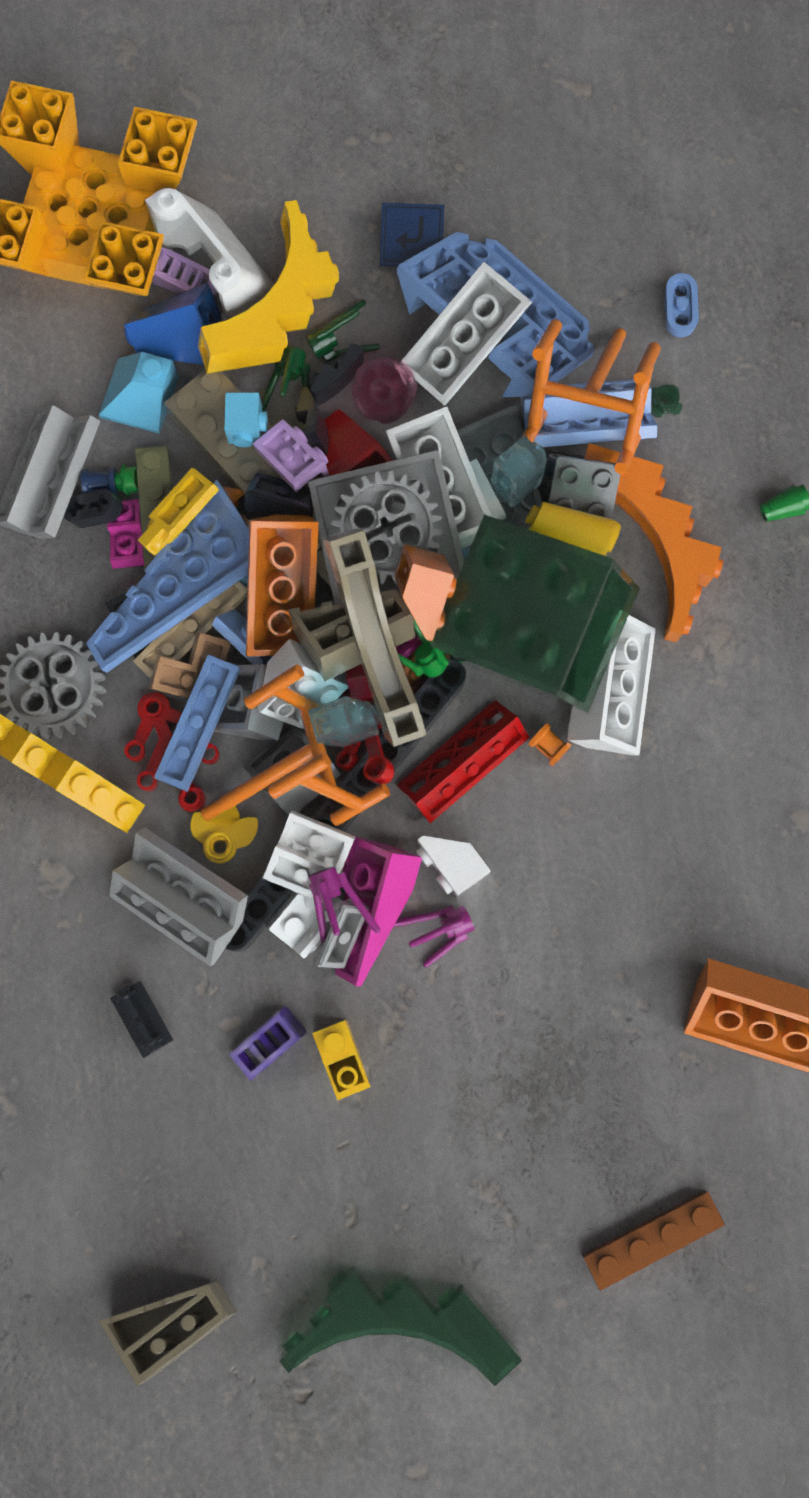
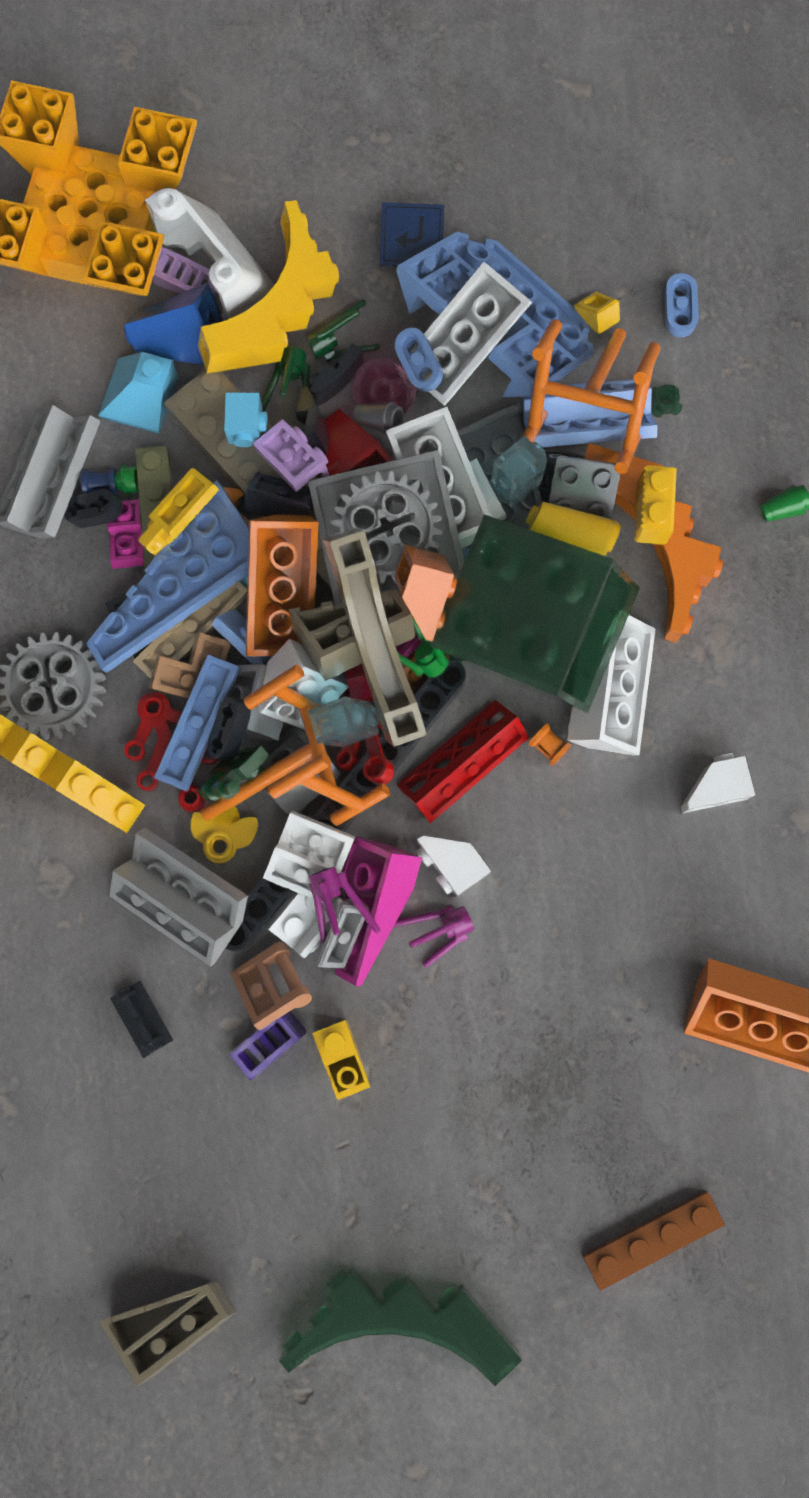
(227, 774): none -> dark green plate
(228, 729): none -> black beam
(260, 990): none -> nougat plate
(379, 416): none -> flat silver cone
(420, 361): none -> medium blue plate
(599, 311): none -> yellow slope
(655, 505): none -> yellow brick
(720, 783): none -> white slope

